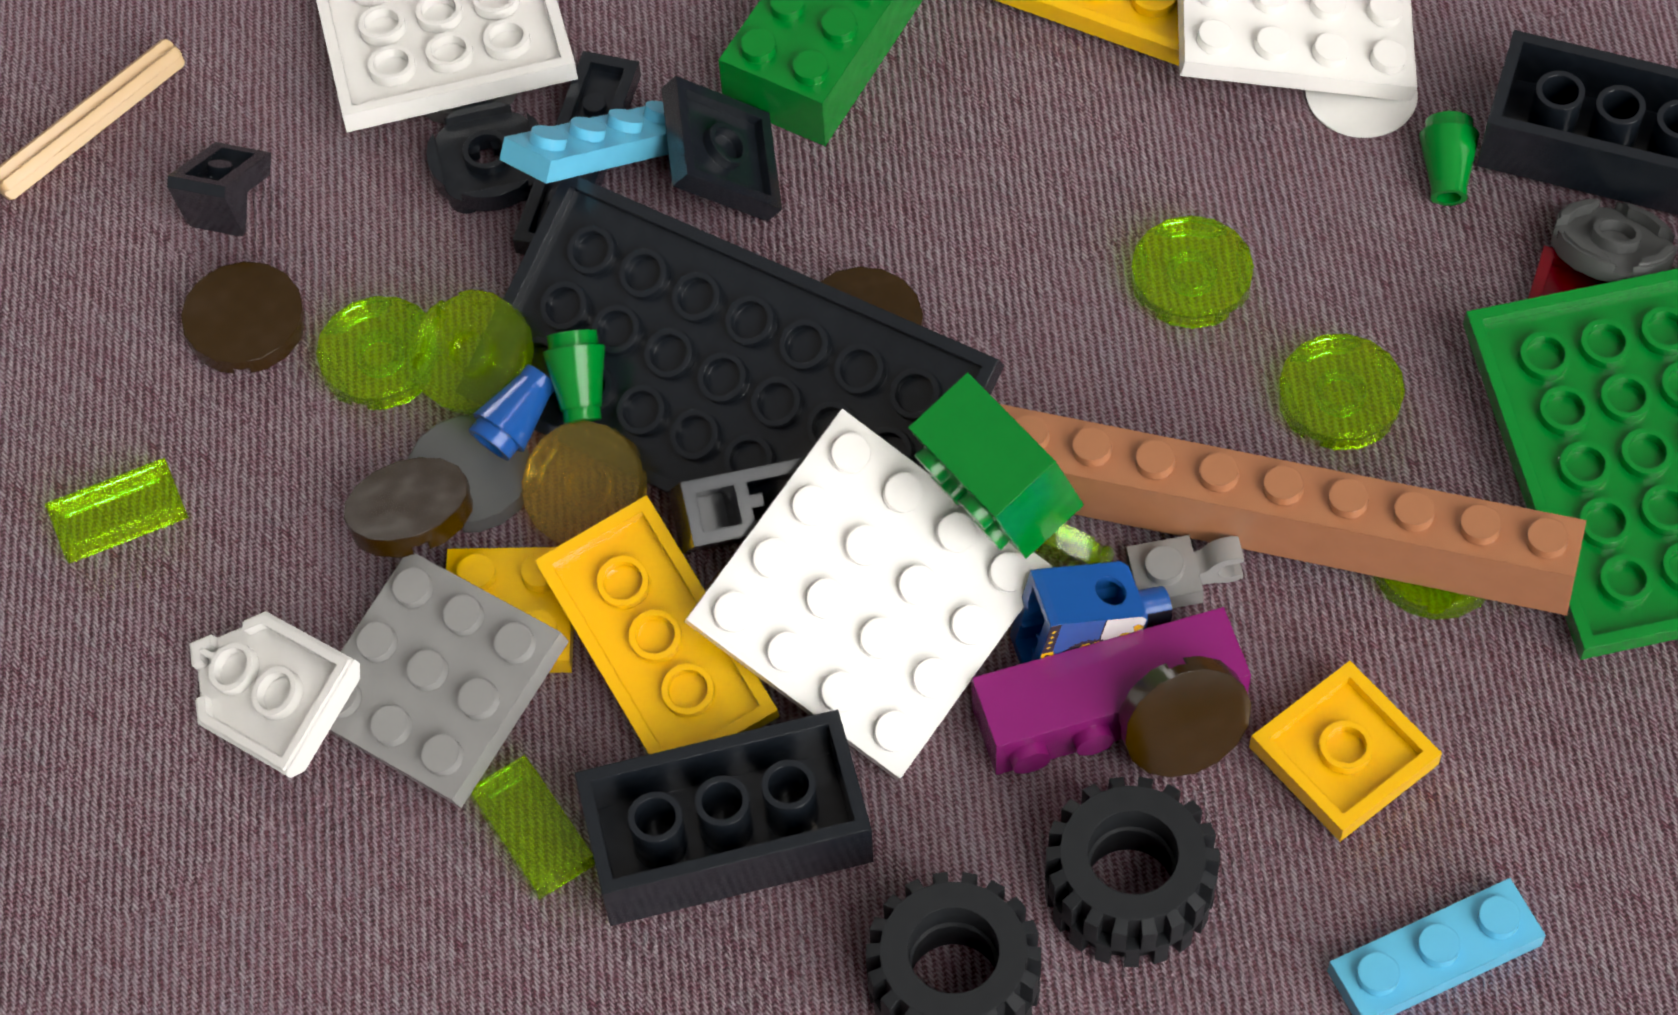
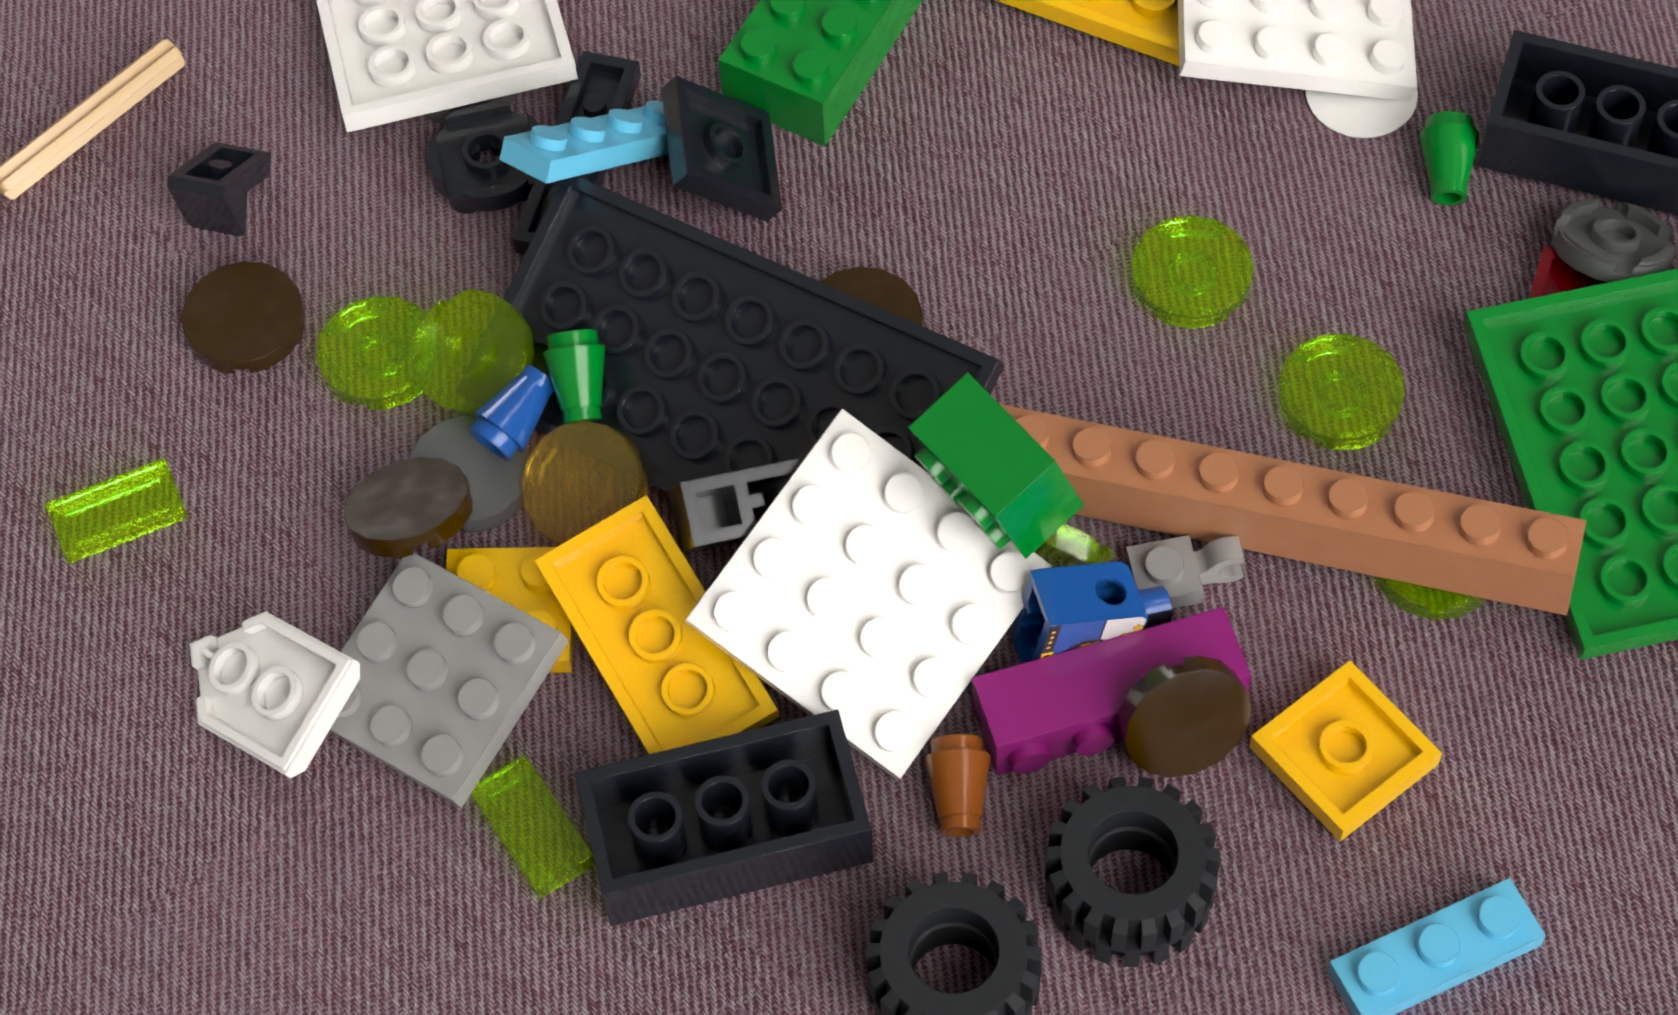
(958, 782): none -> dark orange cone

